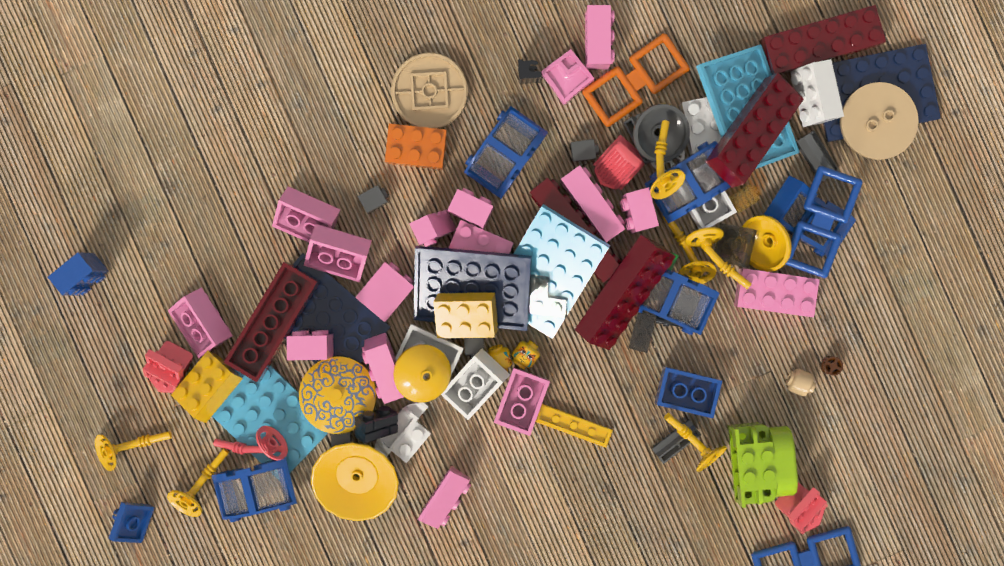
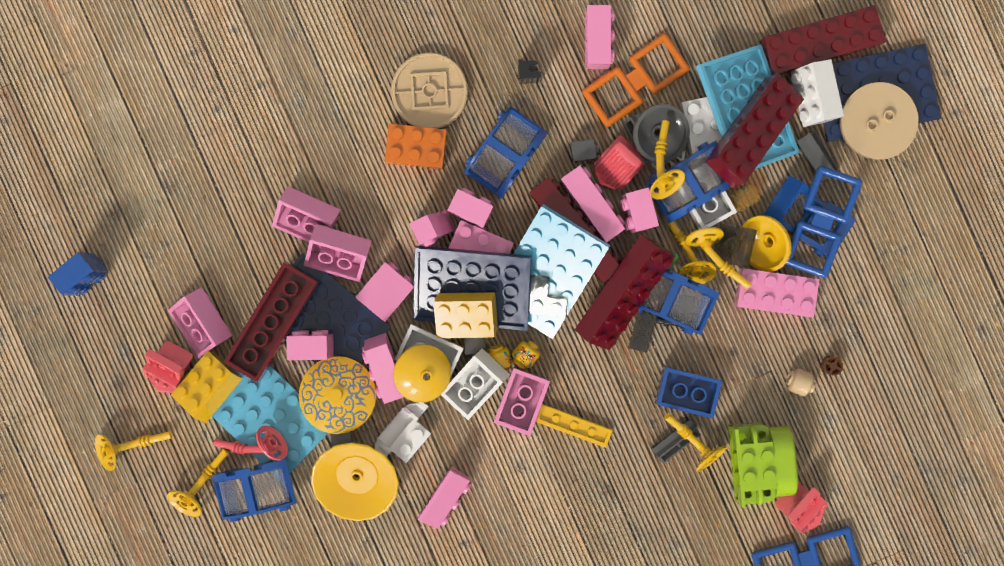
(131, 522): blue tile -> none
(373, 199): dark grey brick -> none
(376, 424): black brick -> none
(567, 76): bright pink plate -> none

